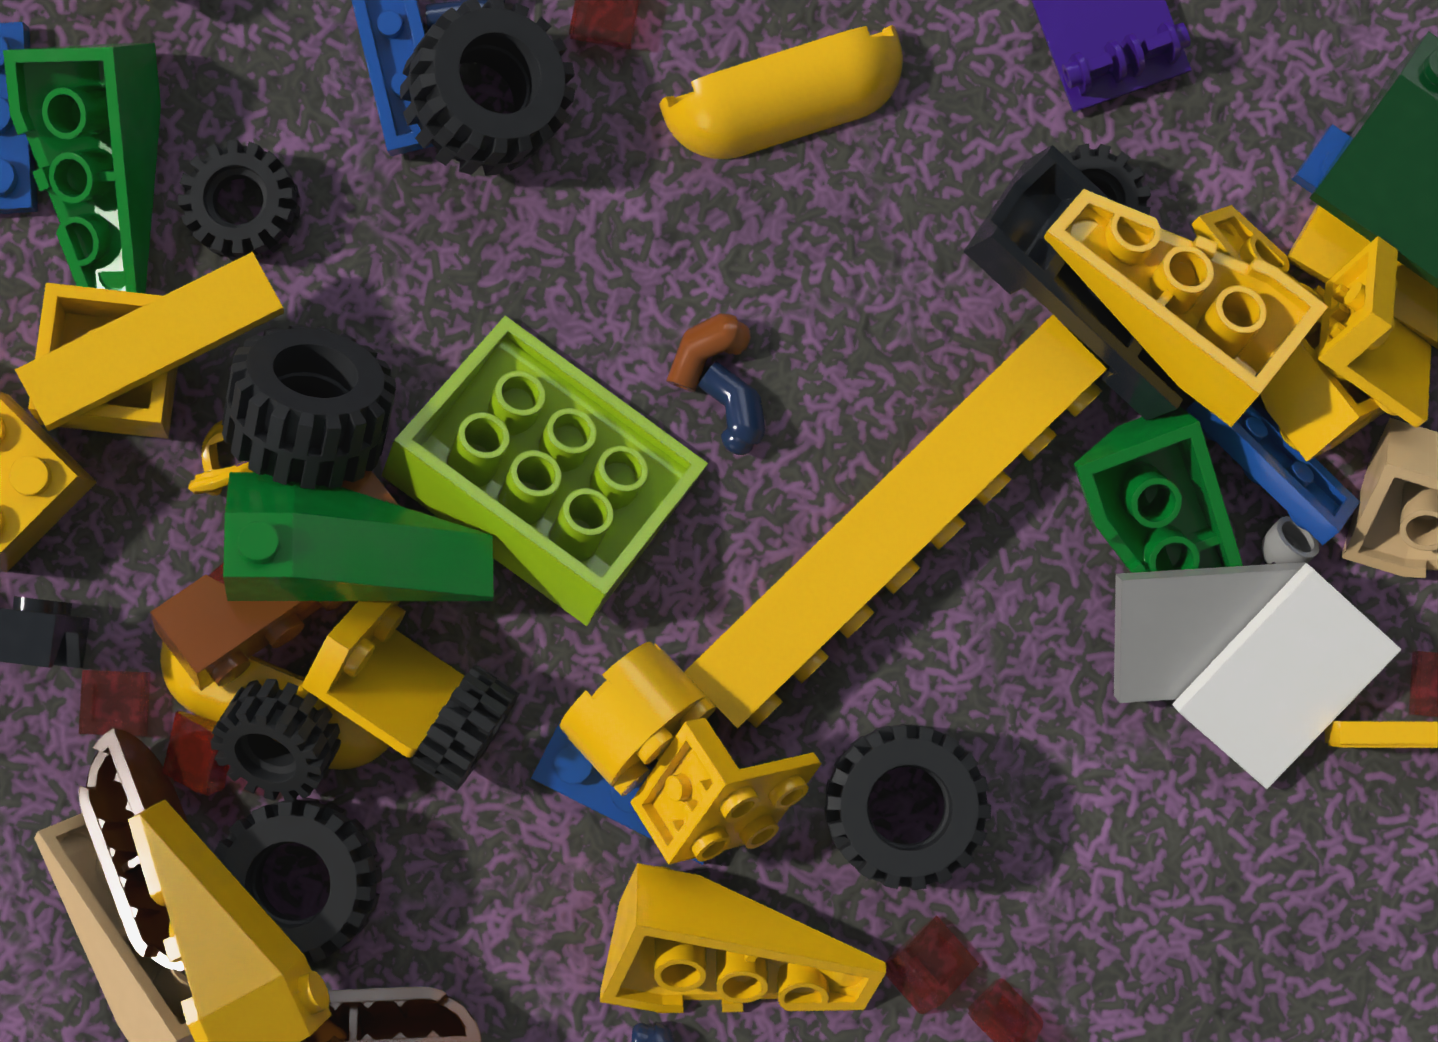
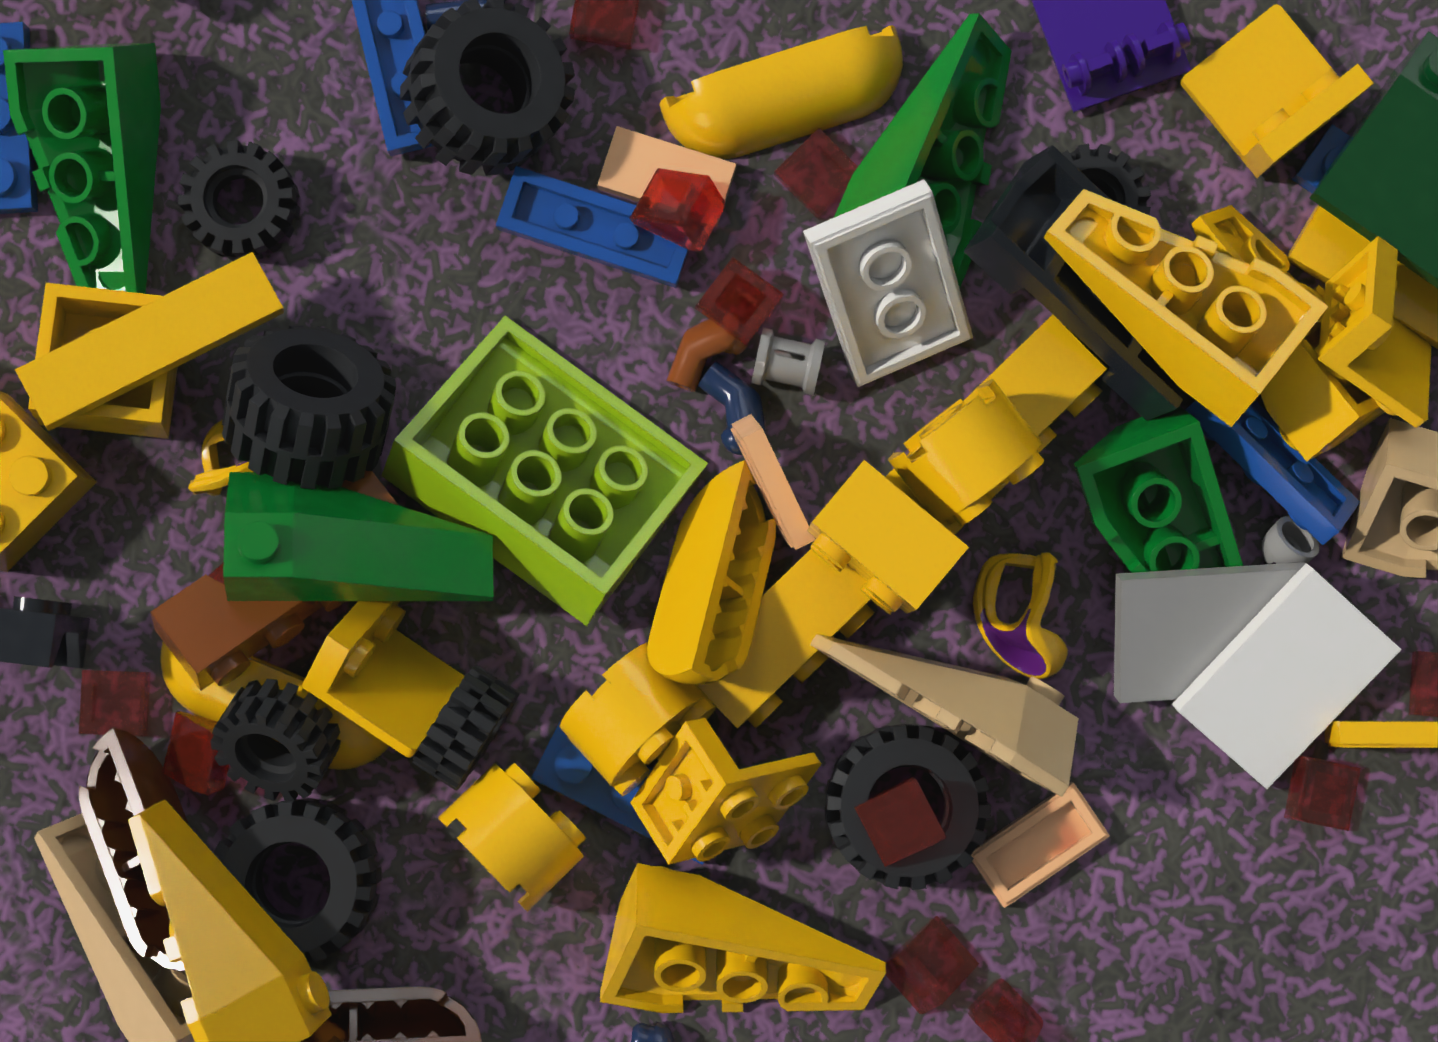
(514, 834): none -> yellow brick
(587, 227): none -> blue plate
(635, 158): none -> light nougat tile
(680, 208): none -> clear red slope
(713, 582): none -> yellow brick
(740, 301): none -> clear red slope
(771, 482): none -> light nougat tile
(788, 361): none -> light grey bush
(817, 173): none -> clear red tile
(884, 540): none -> yellow brick
(889, 282): none -> white tile
(900, 821): none -> clear red slope
(942, 135): none -> green wedge
(967, 455): none -> yellow brick
(990, 712): none -> tan wedge
(1025, 643): none -> yellow piece
(1038, 845): none -> light nougat tile
(1270, 89): none -> yellow bracket
(1322, 792): none -> clear red slope

